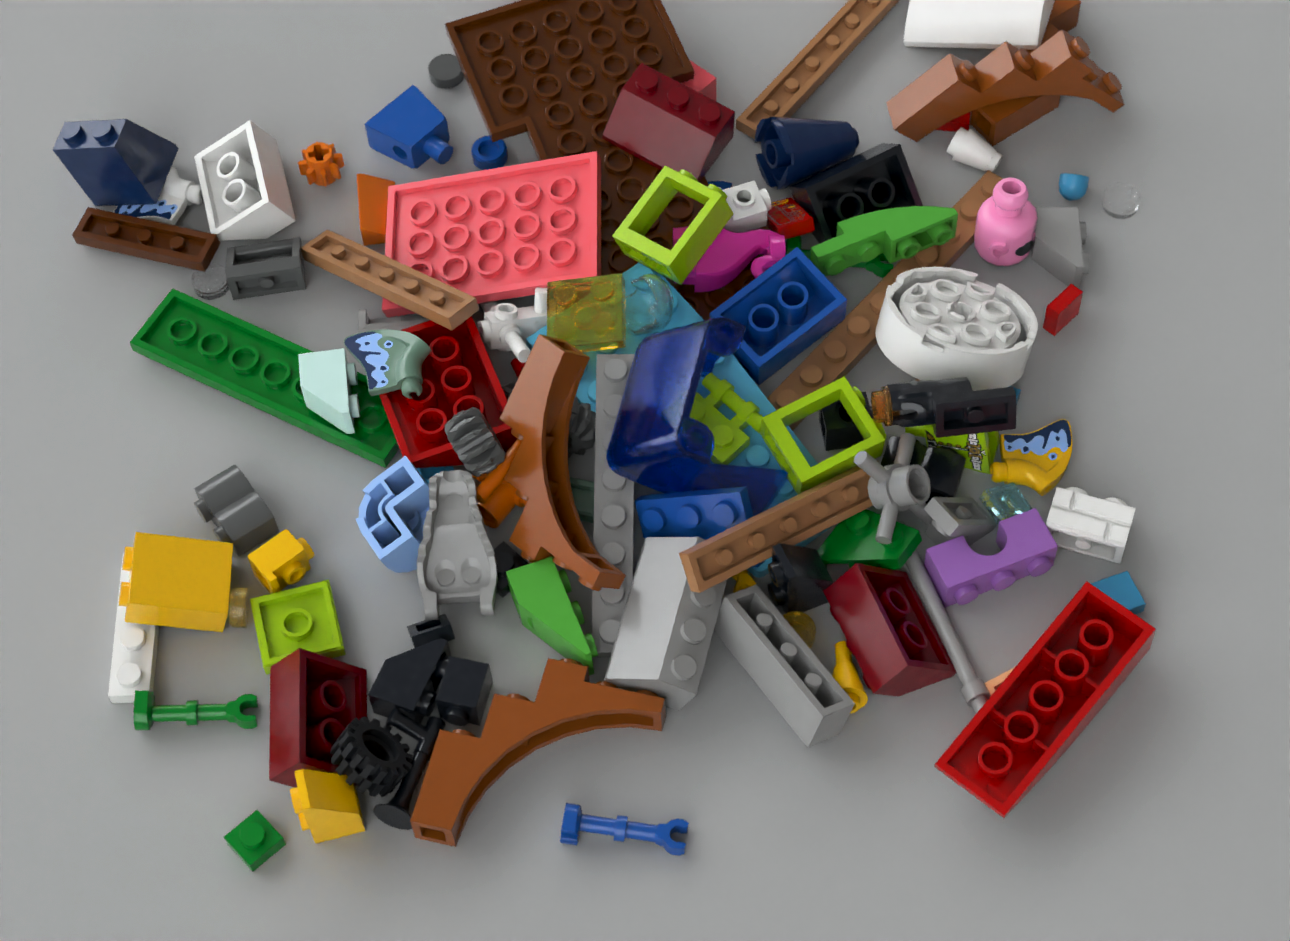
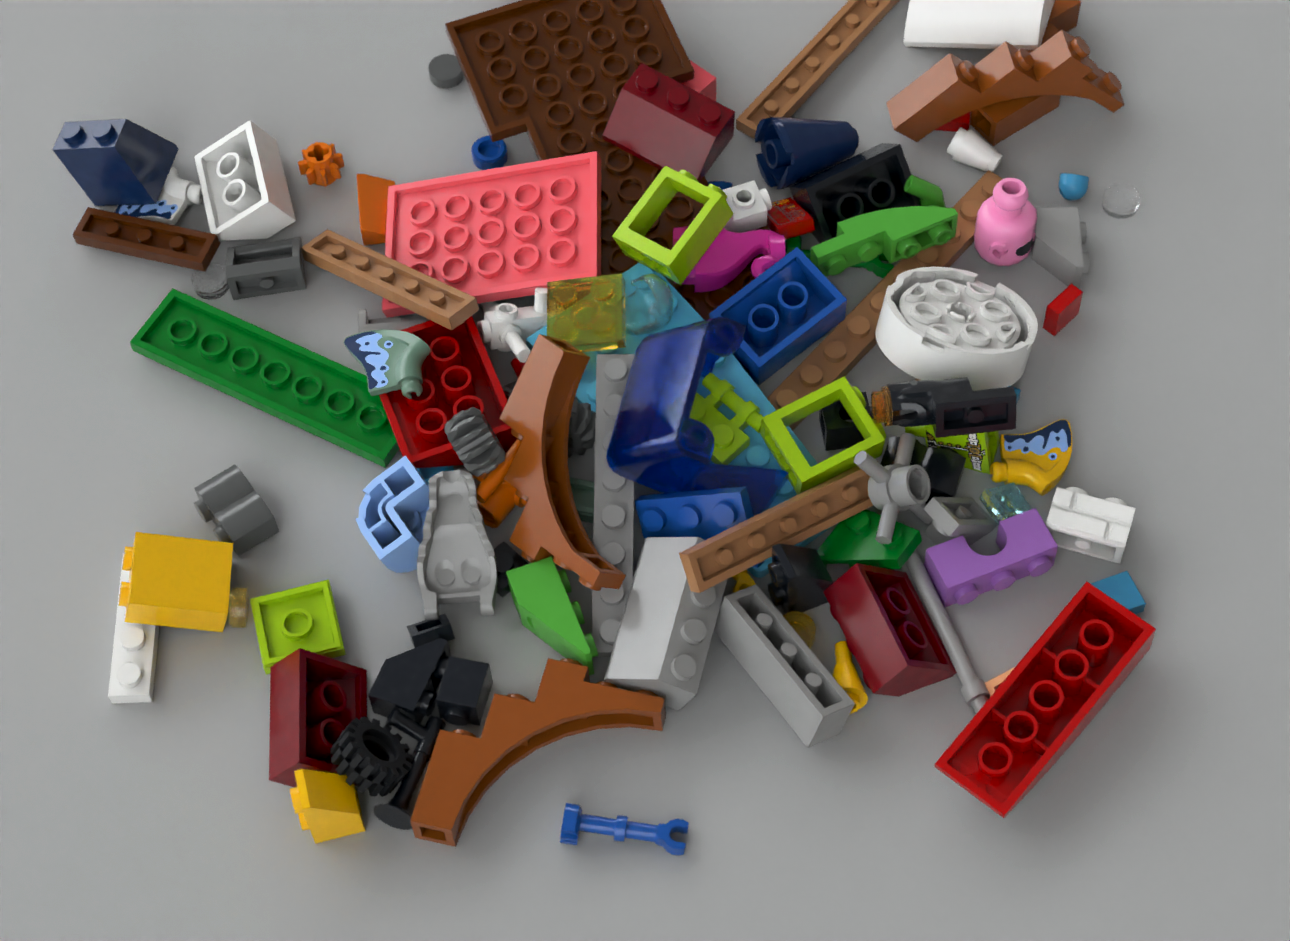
(147, 713): green piece -> none
(254, 840): green plate -> none
(281, 561): yellow brick -> none
(327, 387): light aqua slope -> none
(410, 130): blue torso -> none
(927, 192): none -> bright green arm

